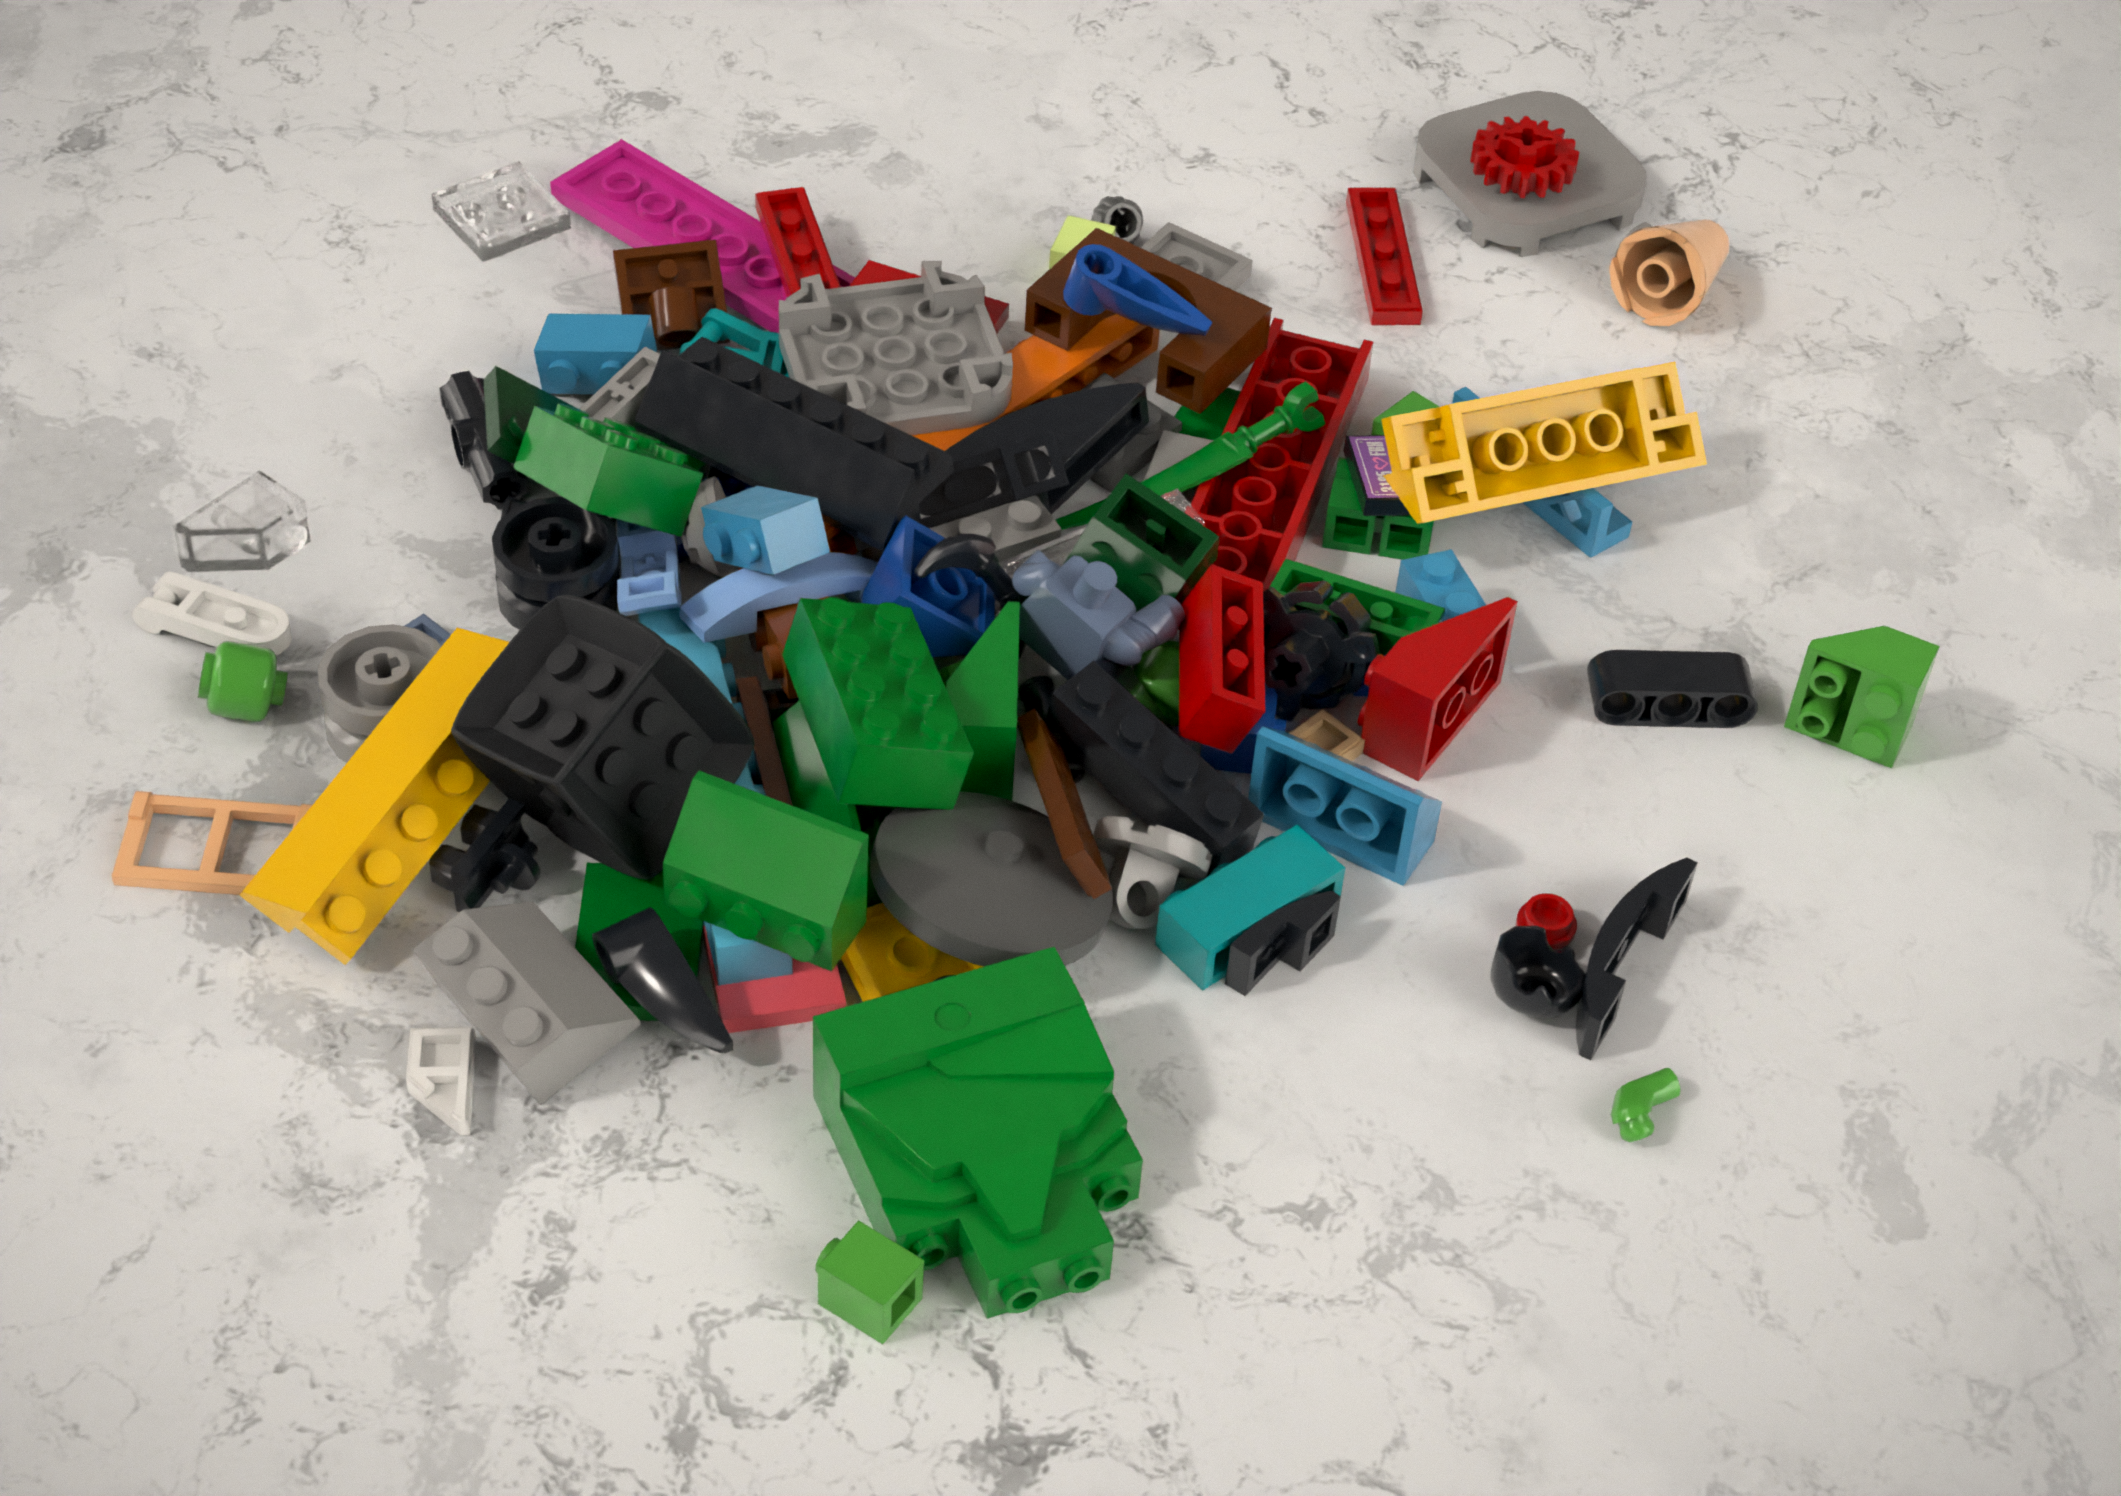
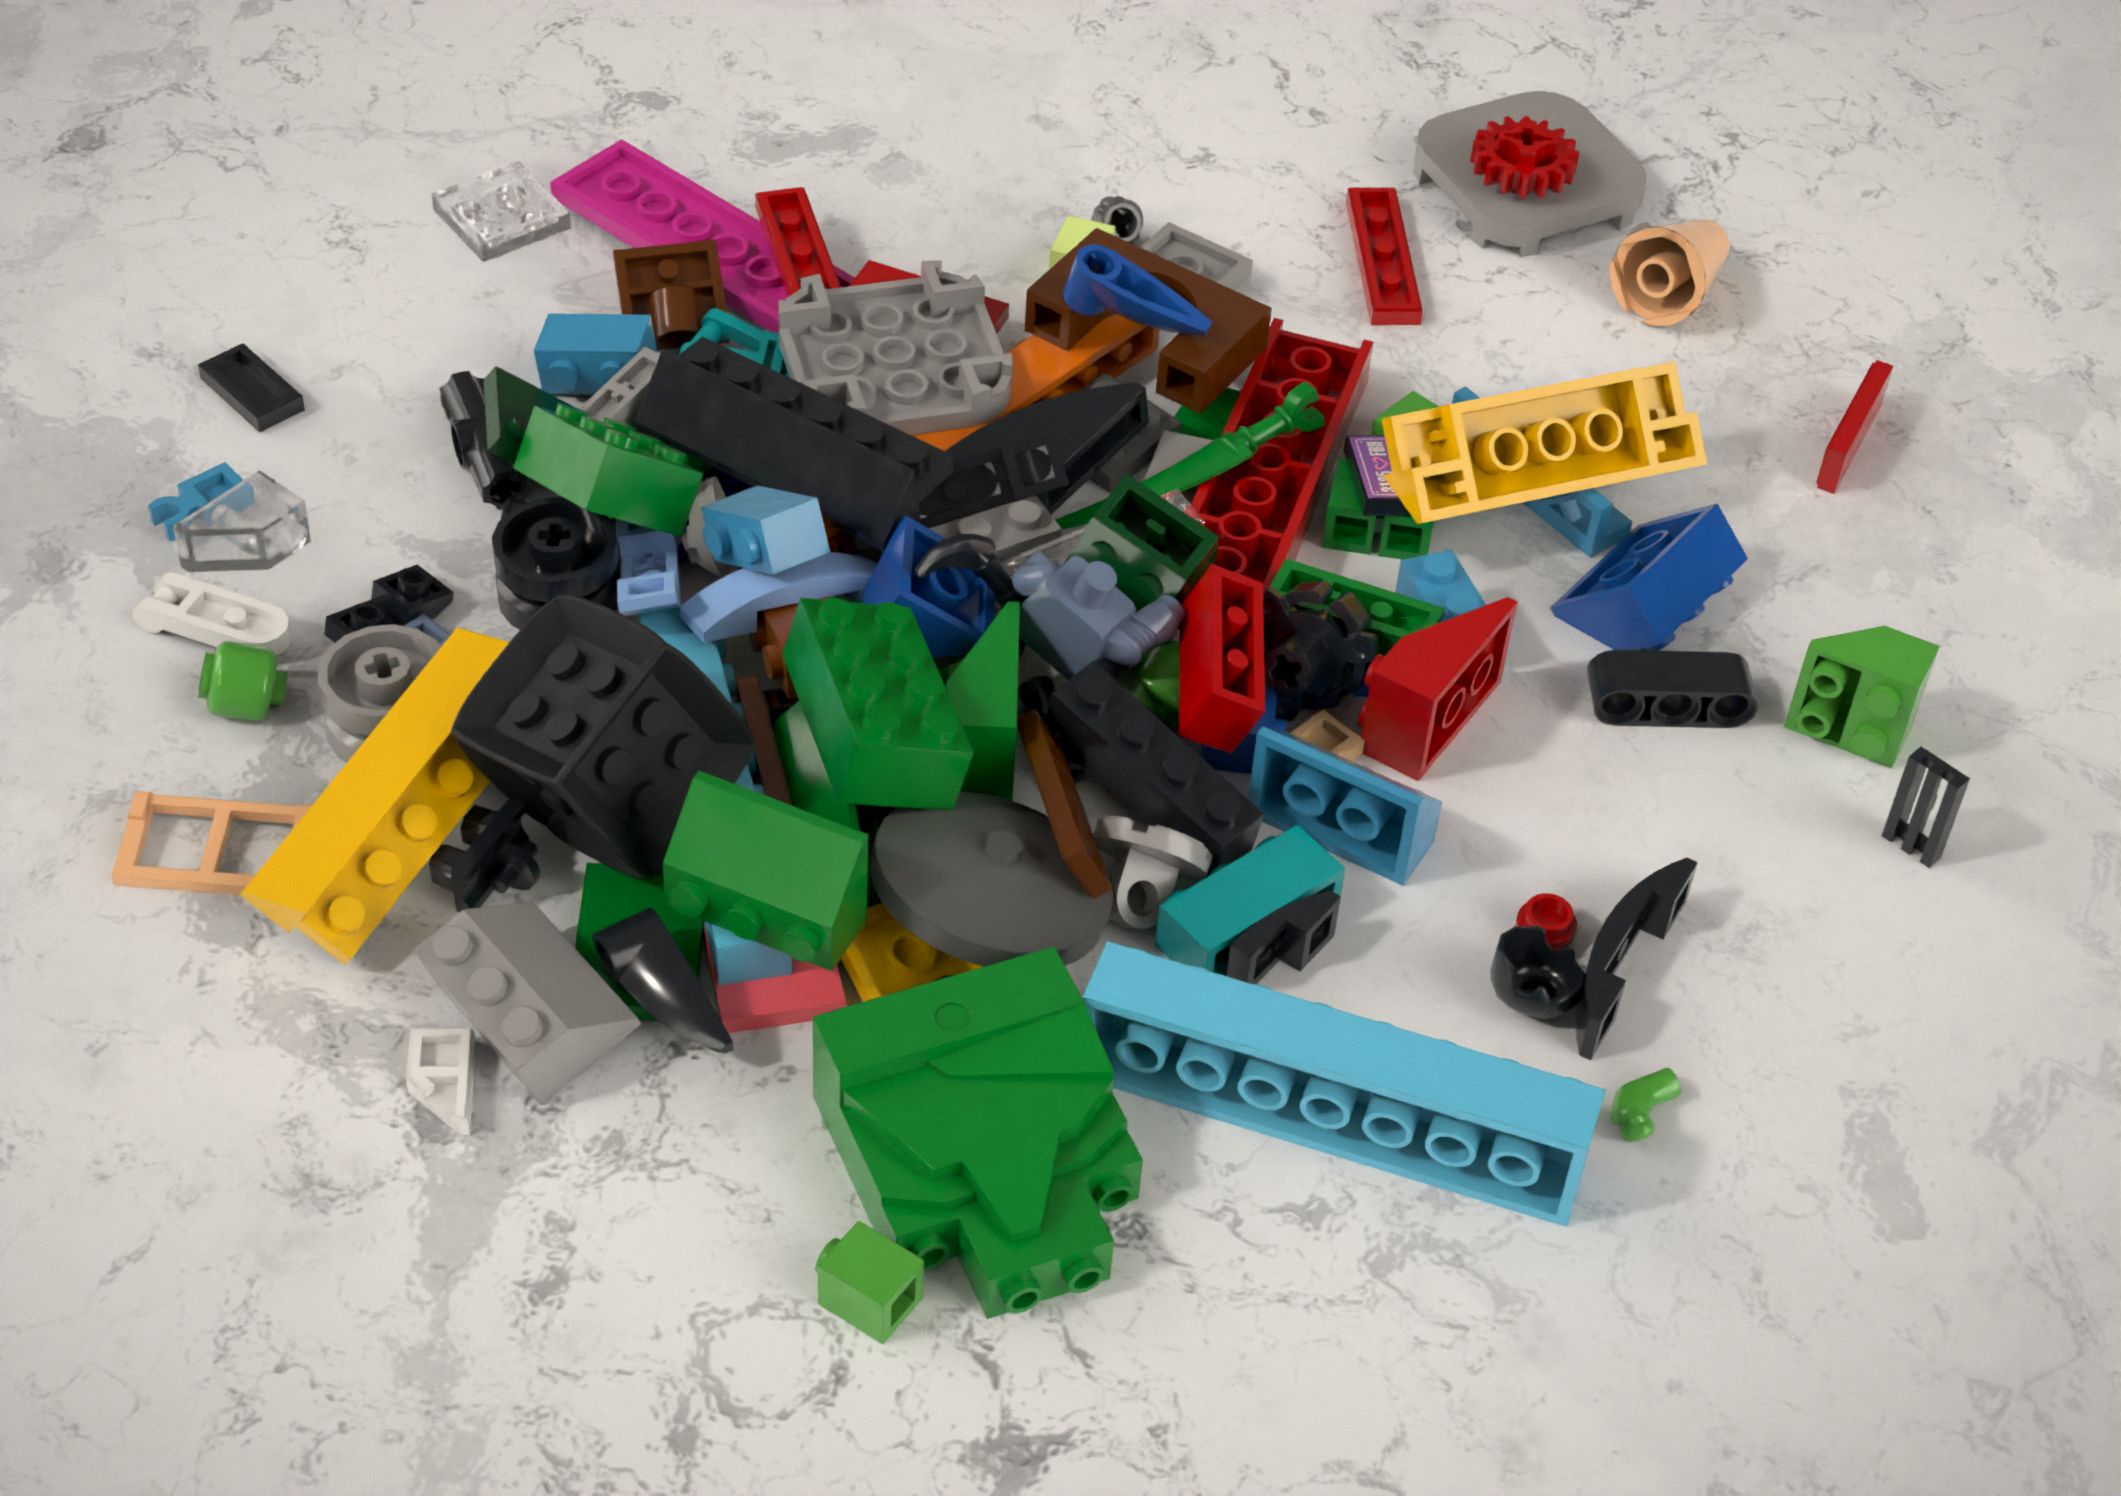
(192, 496): none -> dark azure plate
(251, 387): none -> black tile
(395, 601): none -> black slope
(1343, 1083): none -> medium azure brick
(1654, 580): none -> blue slope
(1854, 426): none -> red tile
(1908, 788): none -> black tile

